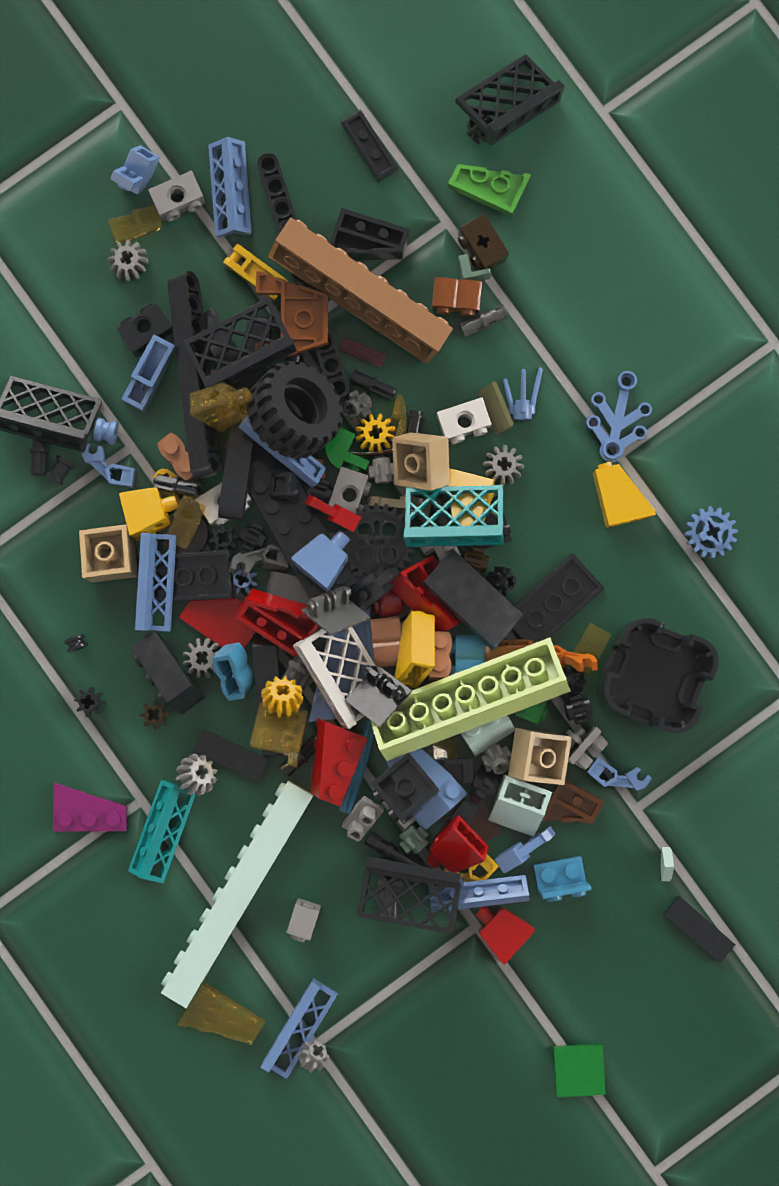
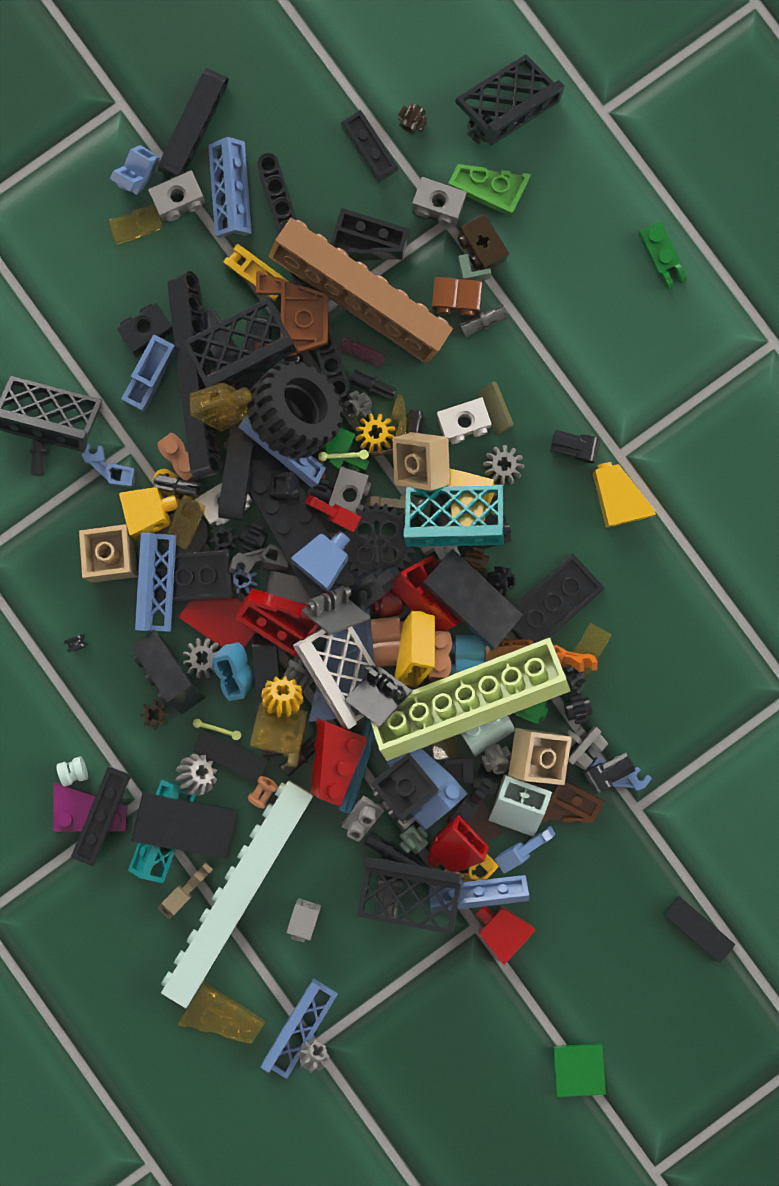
(60, 470): black bush -> none
(72, 771): none -> light aqua wheel
(96, 697): black gear -> none
(101, 816): none -> black tile
(106, 431): medium blue wheel -> none
(119, 263): light grey gear -> none
(181, 895): none -> dark tan piece
(184, 825): none -> black tile
(193, 123): none -> black beam
(197, 723): none -> yellowish green hinge
(257, 798): none -> nougat bush
(363, 454): none -> yellowish green hinge
(381, 470): light grey gear -> none
(412, 118): none -> dark brown gear
(431, 190): none -> light grey brick
(522, 409): medium blue plant -> none
(561, 878): dark azure bracket -> none
(582, 447): none -> black piece
(604, 775): none -> black piece
(617, 421): medium blue plant -> none
(656, 675): black piece -> none
(662, 253): none -> green hinge
(667, 864): light aqua tile -> none
(714, 541): medium blue gear -> none

